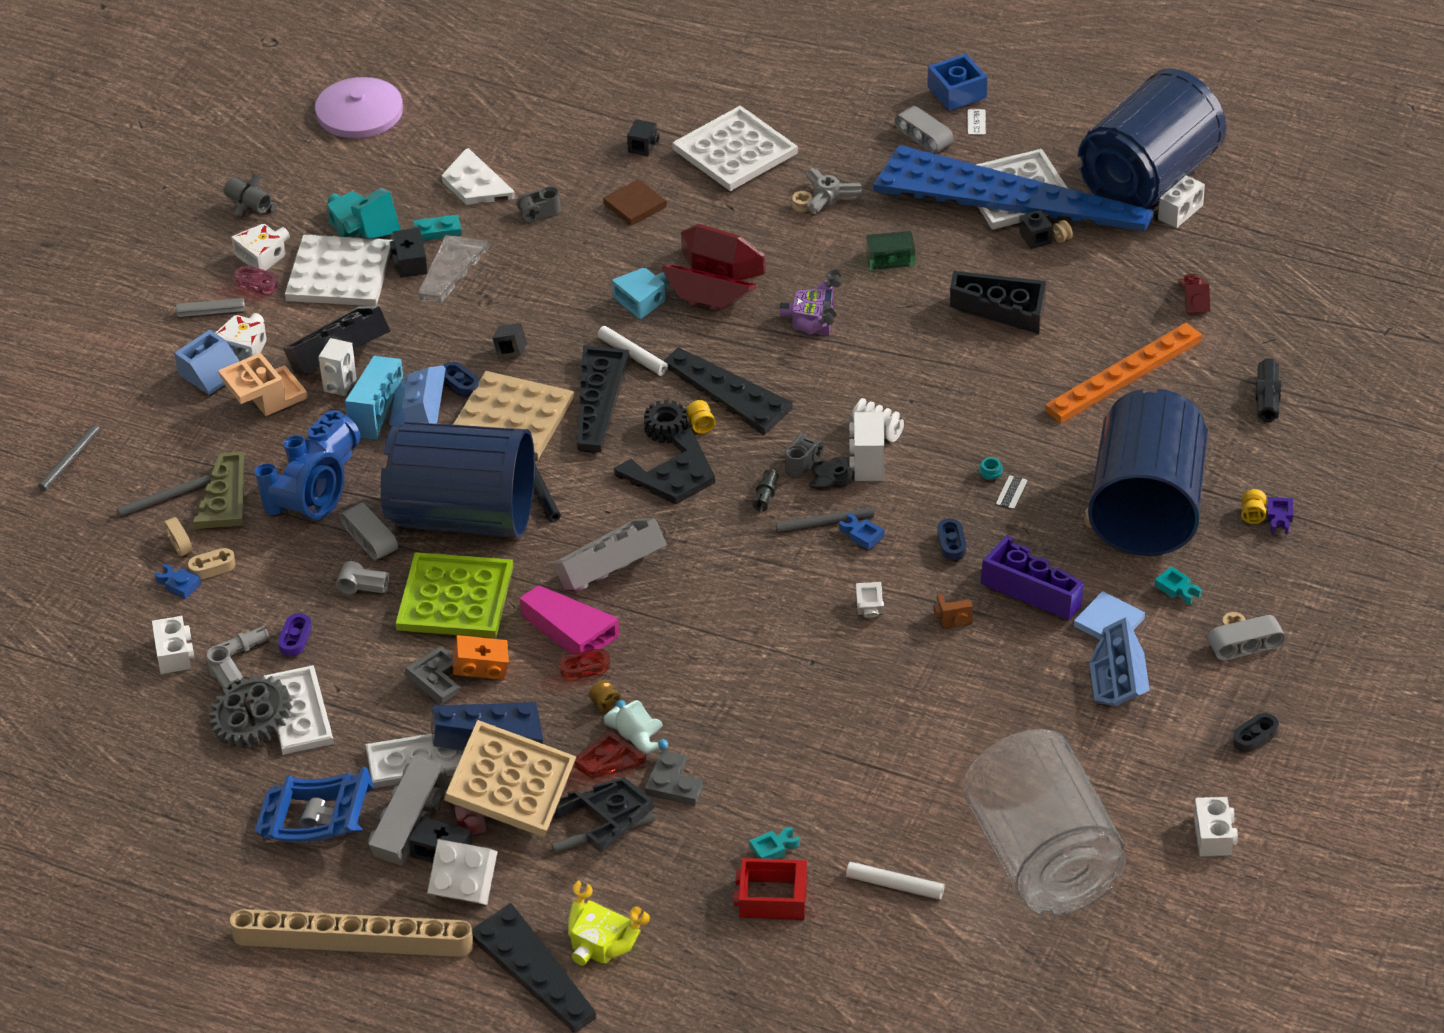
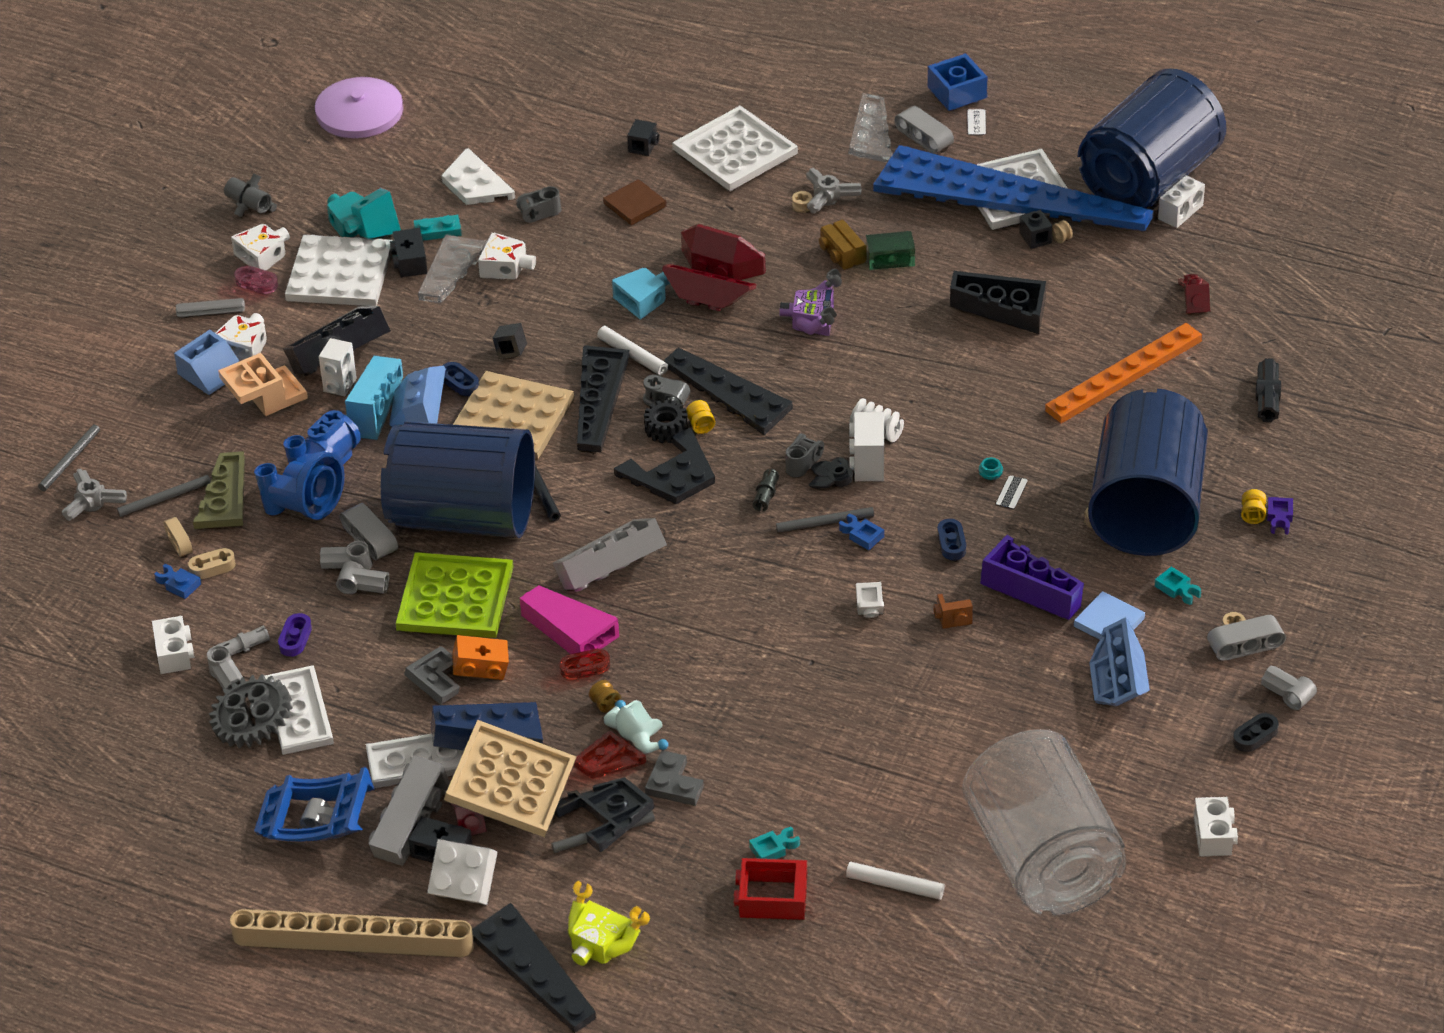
(90, 495): none -> light grey bush
(336, 556): none -> light grey piece
(504, 258): none -> white torso
(664, 390): none -> dark grey piece
(842, 244): none -> pearl gold brick
(871, 130): none -> clear wing
(1293, 690): none -> light grey piece

